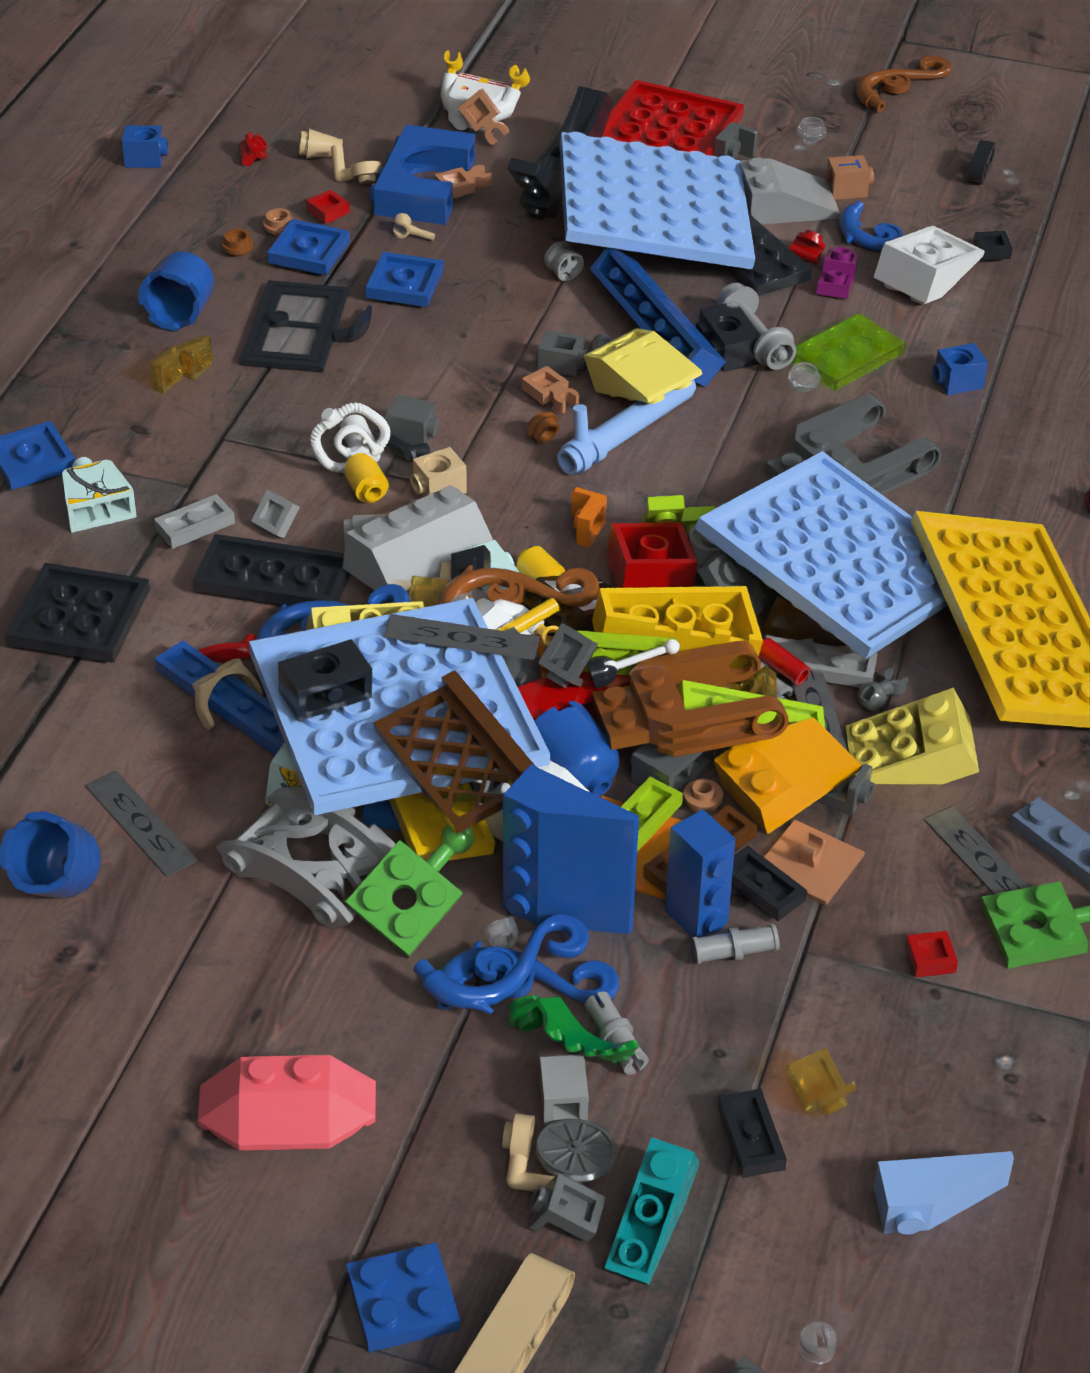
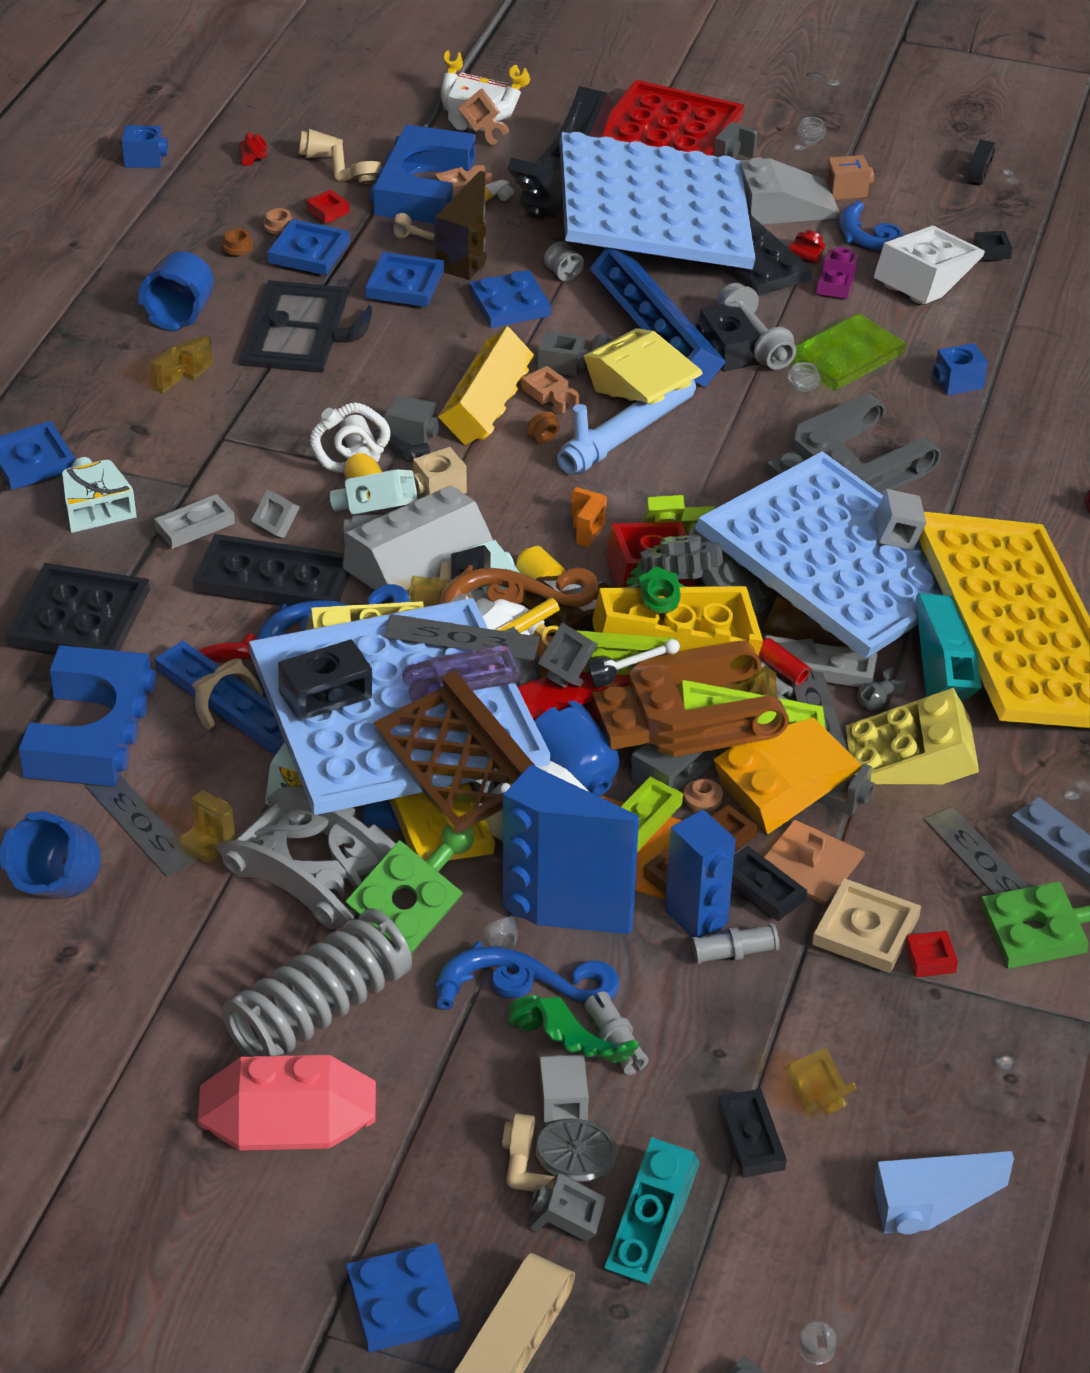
(95, 750): none -> blue arch
(212, 825): none -> clear yellow bracket
(323, 990): none -> light grey piece
(387, 492): none -> light aqua torso
(462, 230): none -> dark brown slope
(477, 668): none -> clear purple hinge
(486, 387): none -> yellow brick
(491, 959): blue plant -> none
(499, 188): none -> white arm
(510, 298): none -> blue plate
(656, 583): none -> green plant
(683, 556): none -> dark grey gear
(866, 925): none -> tan plate
(898, 80): dark orange plant -> none
(899, 519): none -> light grey brick
(946, 647): none -> teal slope

